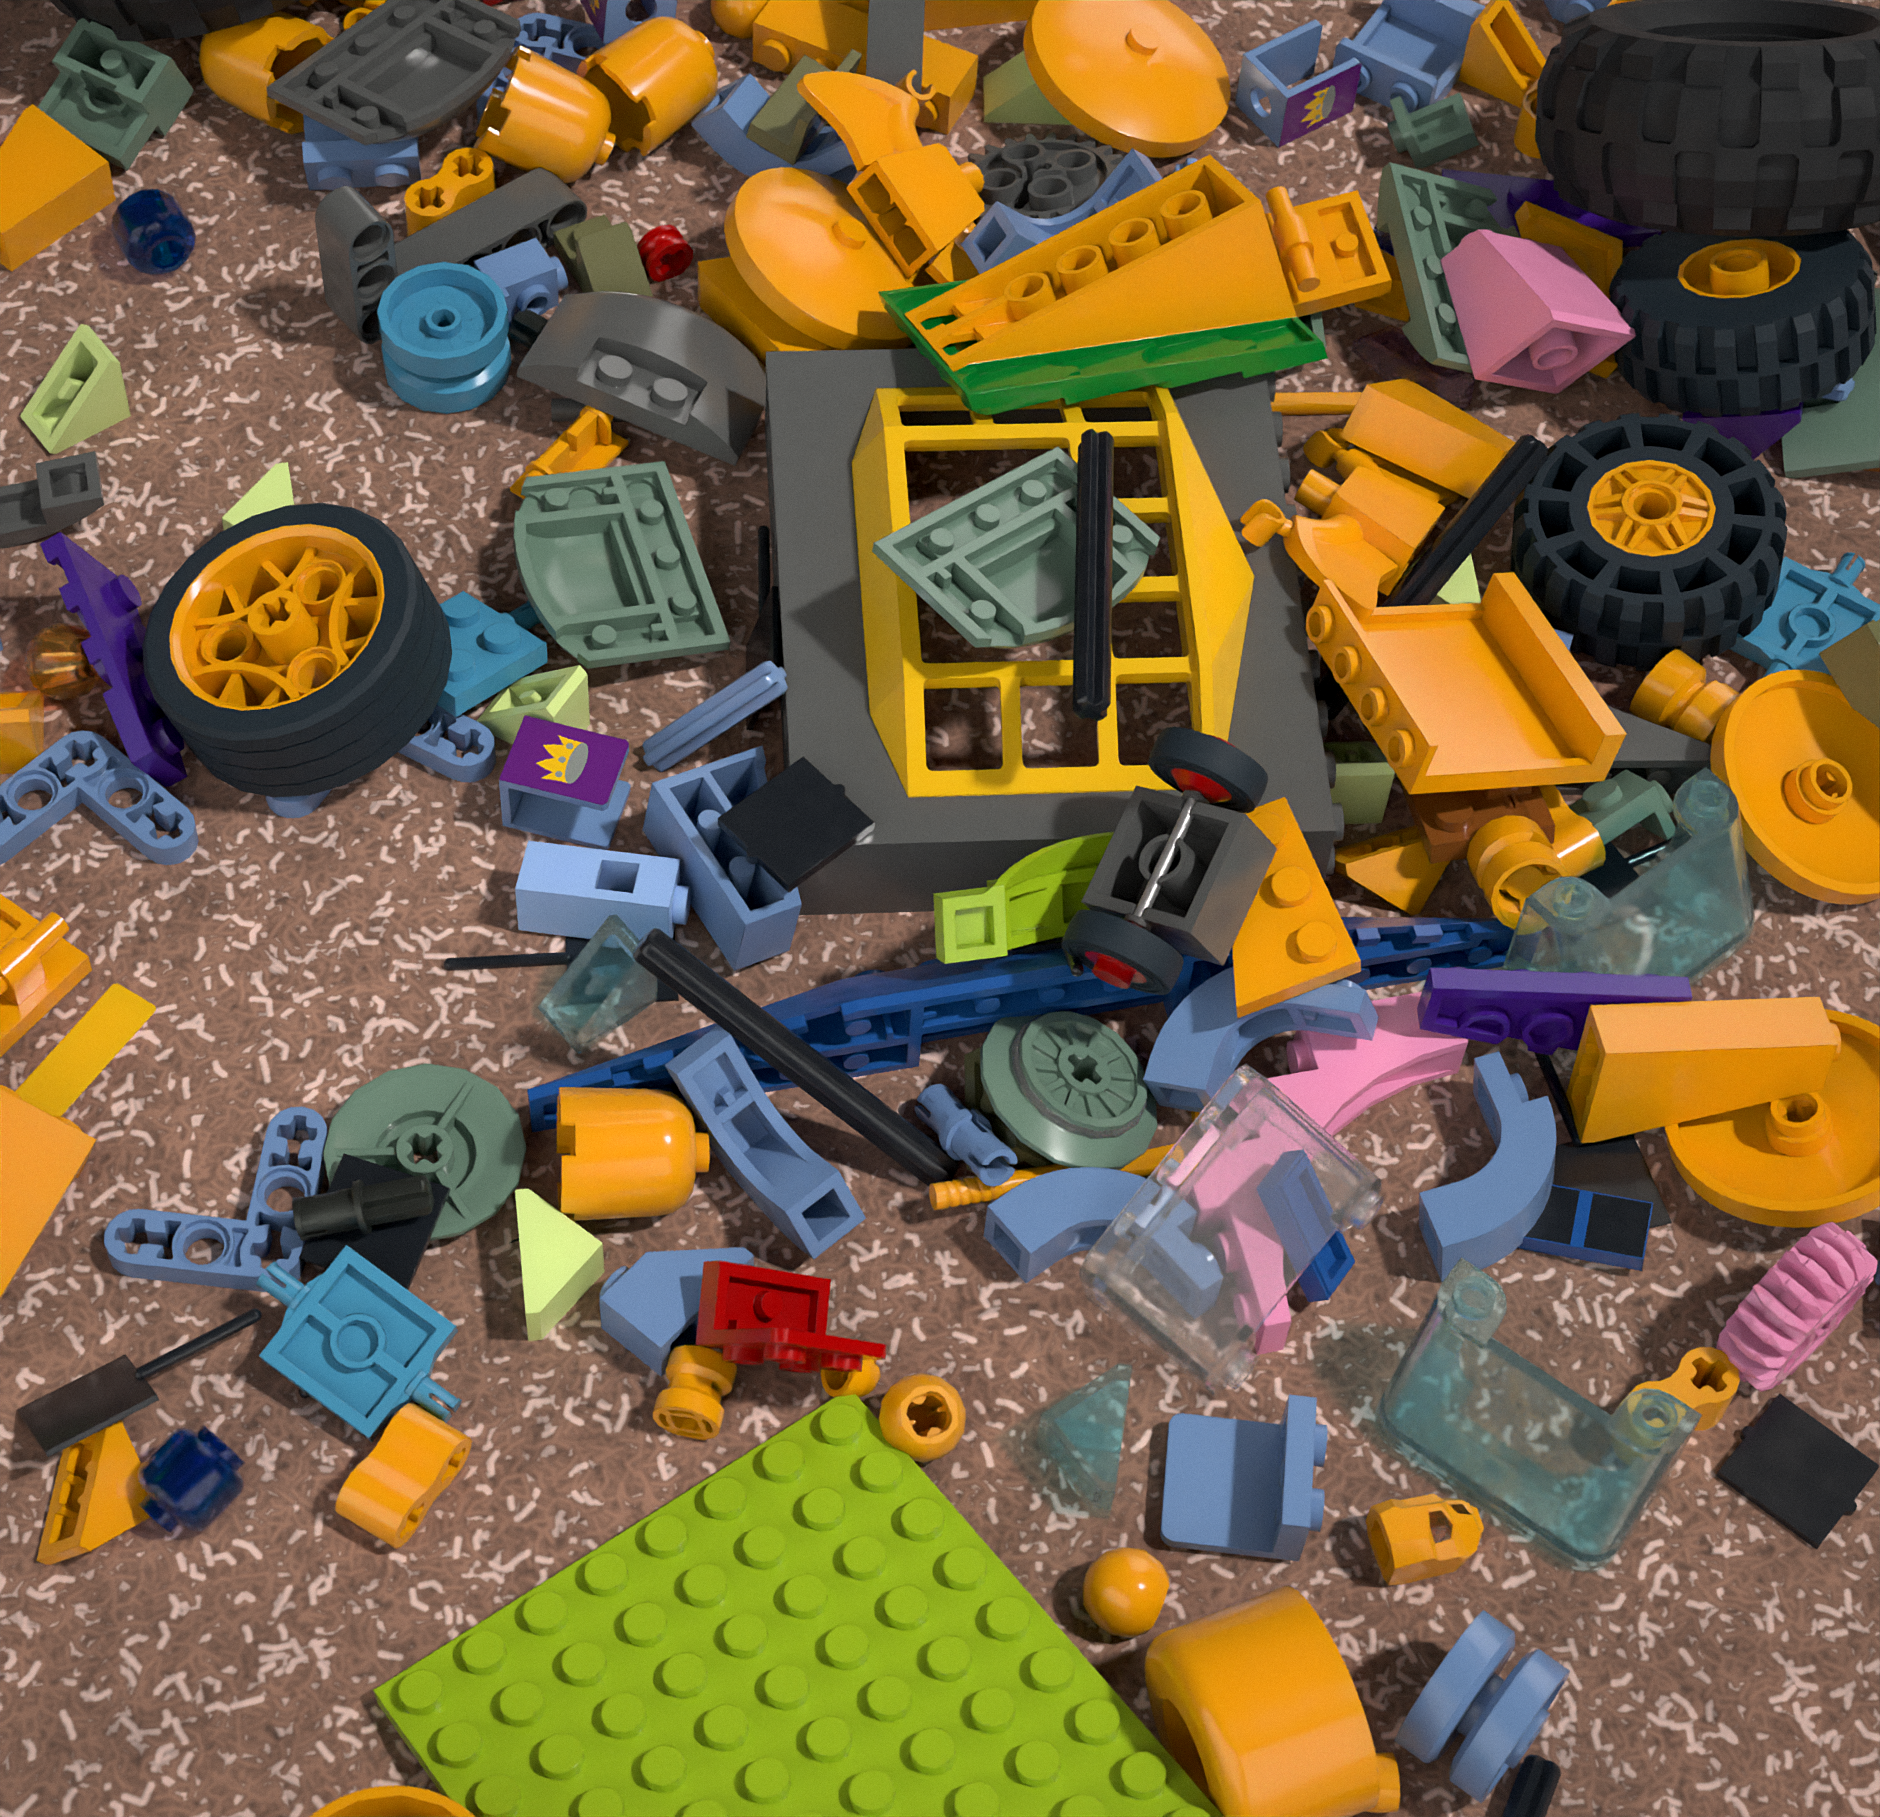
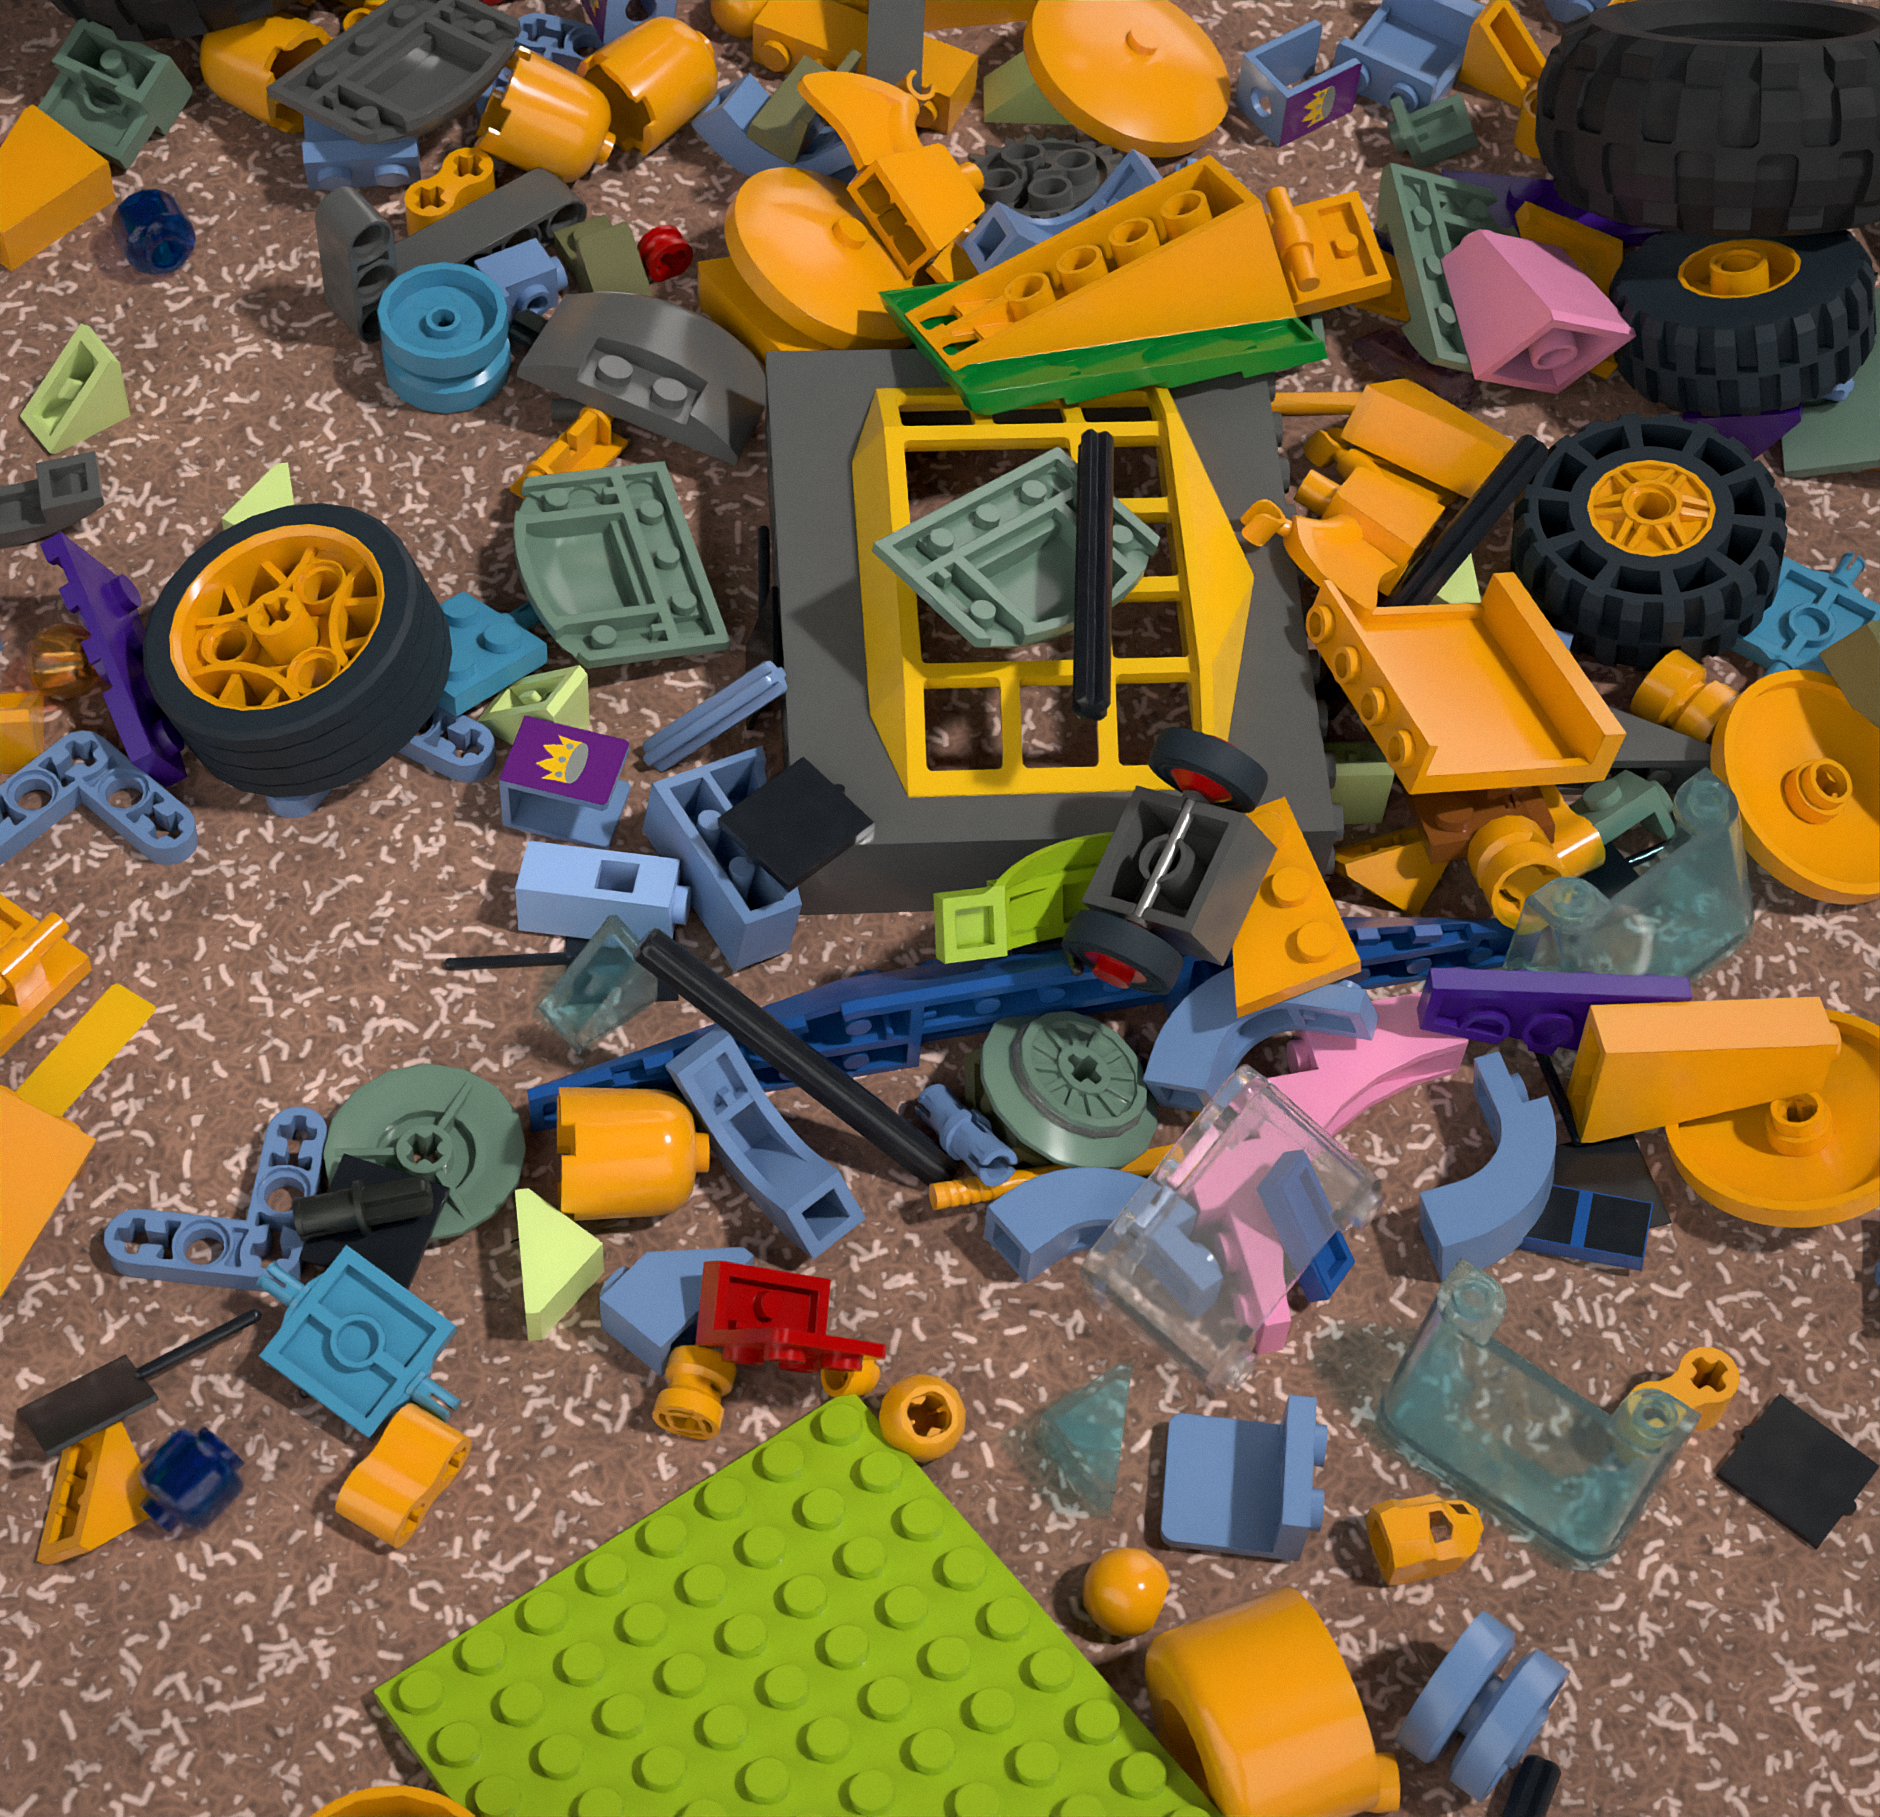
(1797, 1305): bright pink gear -> none

